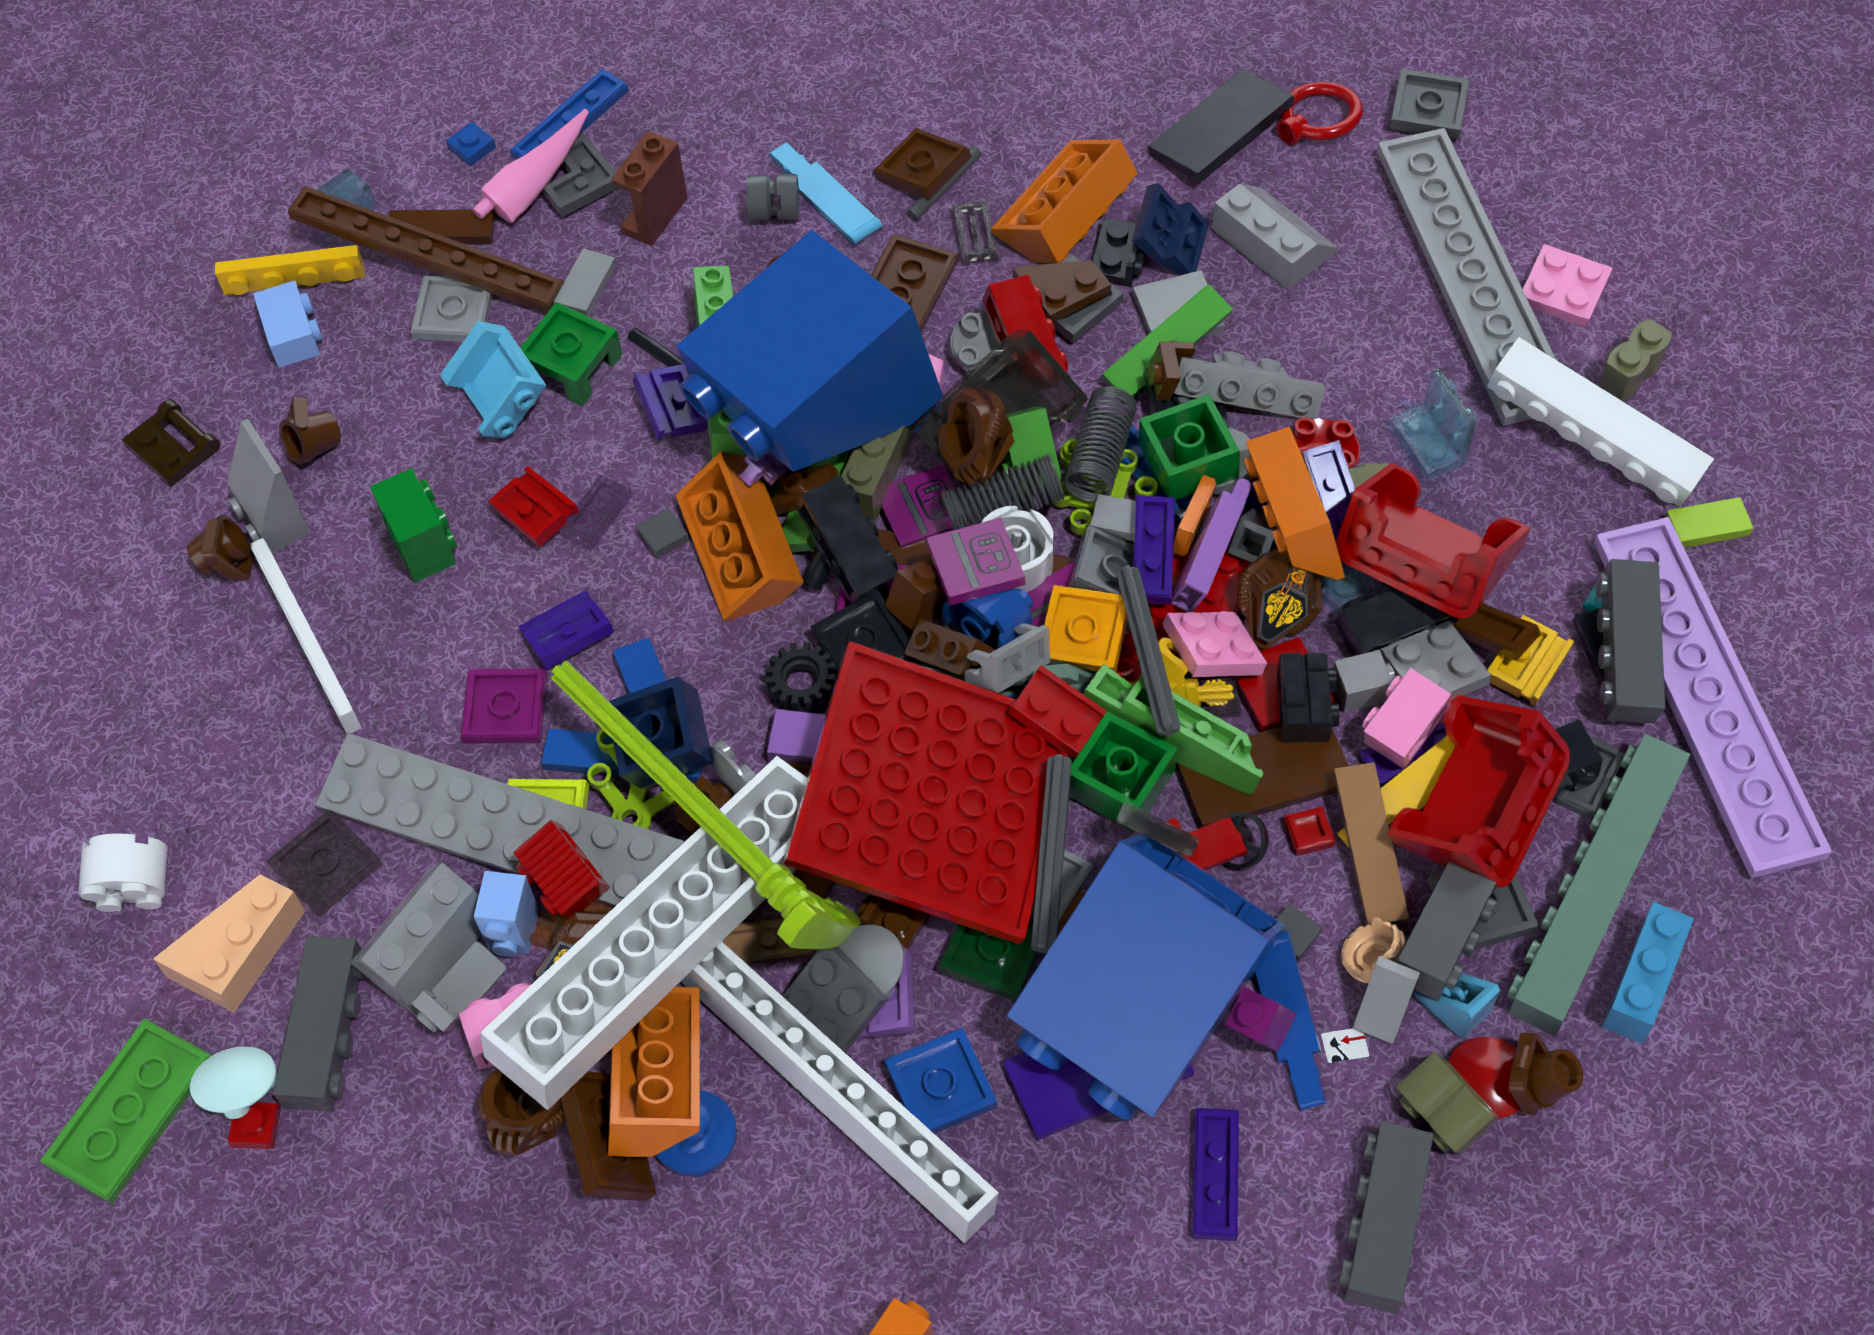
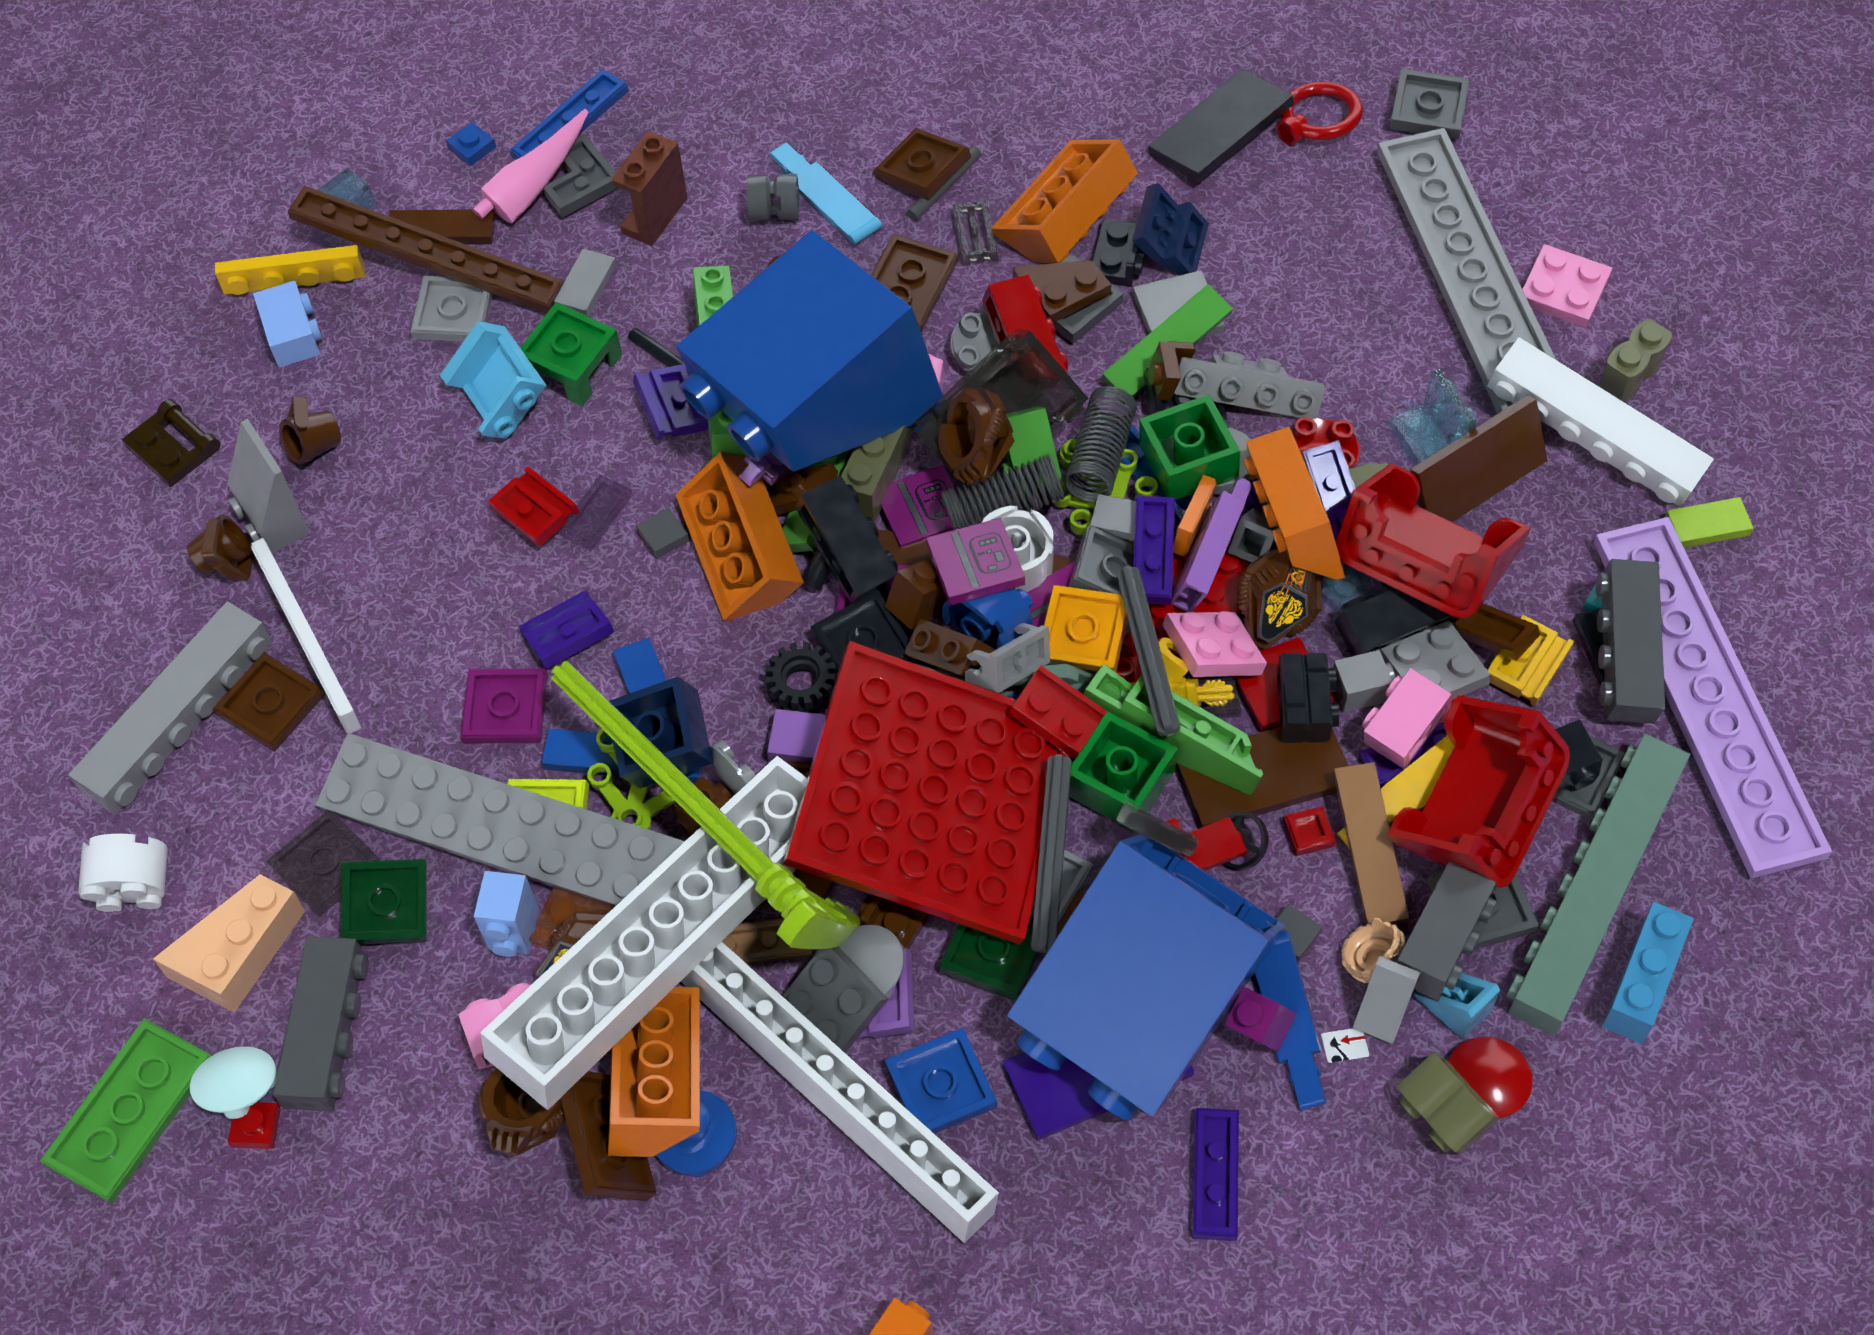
(170, 708): none -> light grey brick
(269, 701): none -> reddish brown tile
(384, 901): none -> dark green plate
(415, 524): green brick -> none
(421, 937): light grey slope -> none
(463, 984): light grey bracket -> none
(559, 870): red brick -> none
(1270, 234): light grey slope -> none
(1387, 1217): dark grey brick -> none
(1482, 461): none -> reddish brown tile
(1542, 1075): reddish brown piece -> none

